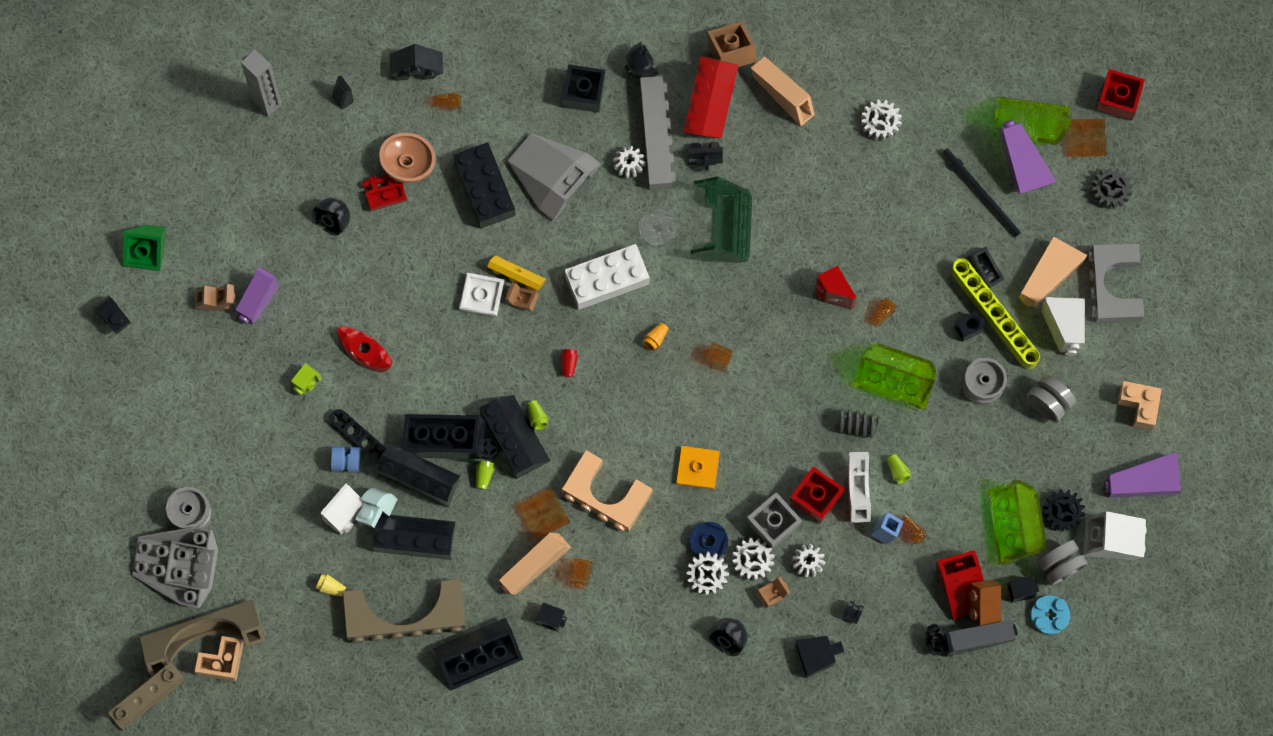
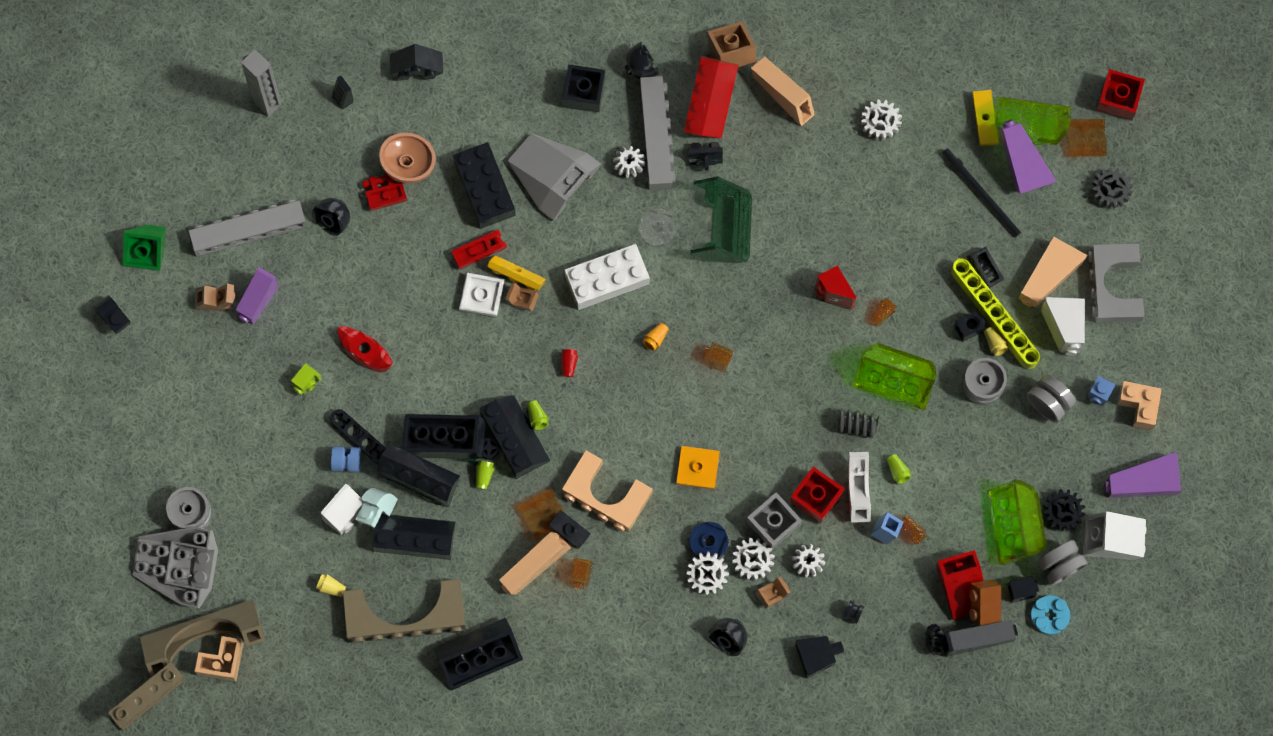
(247, 228): none -> light grey brick
(448, 101): clear orange cone -> none
(478, 249): none -> red plate
(551, 617): black brick -> none
(569, 529): none -> black plate
(984, 108): none -> yellow tile
(995, 341): none -> light yellow cone
(1100, 391): none -> medium blue brick

